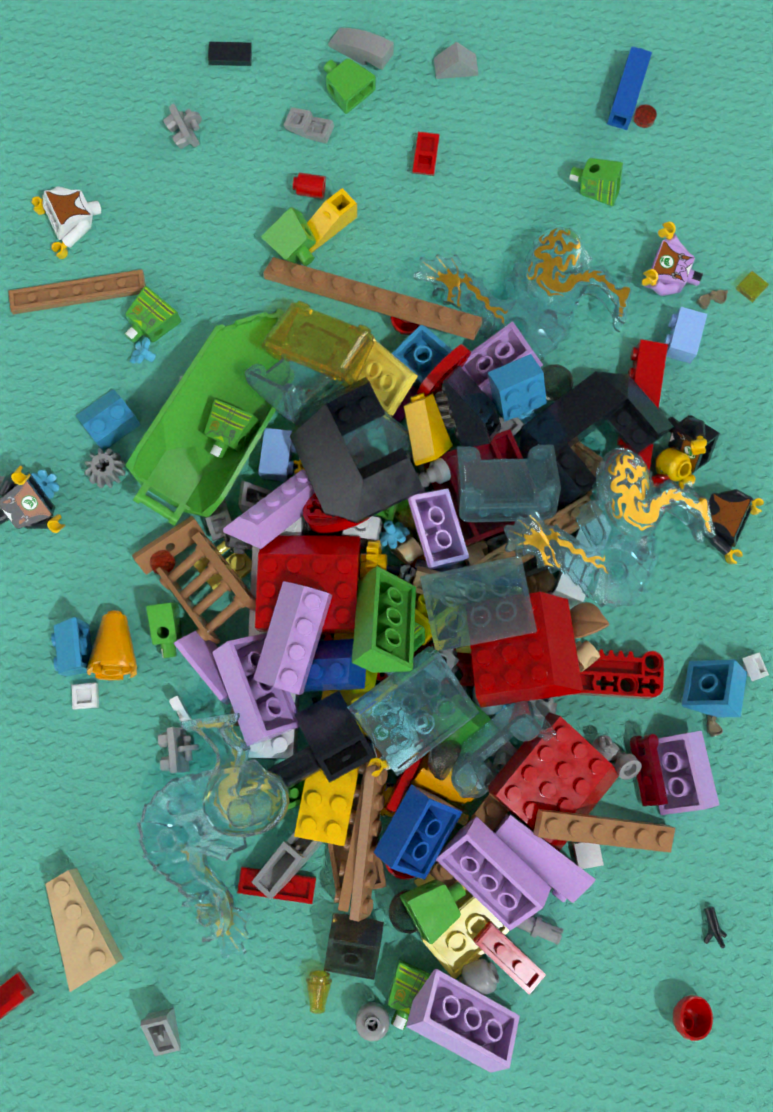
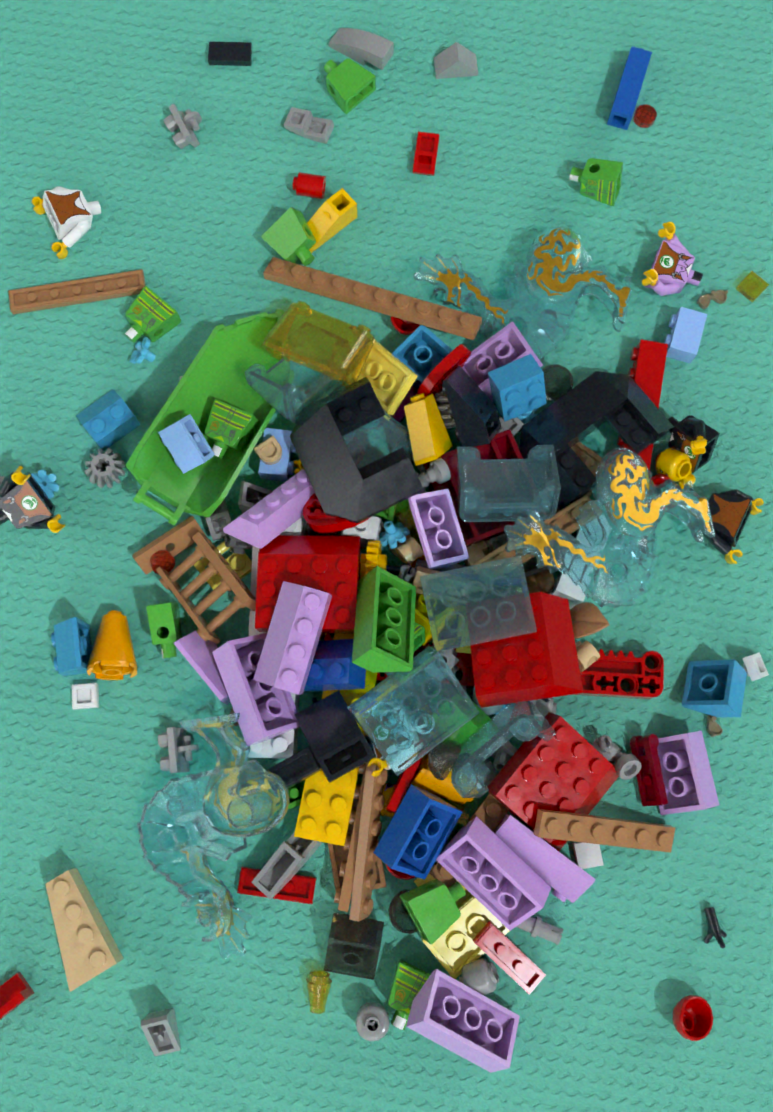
(179, 706): white tile -> none
(186, 443): none -> light blue brick
(269, 451): none -> tan tile

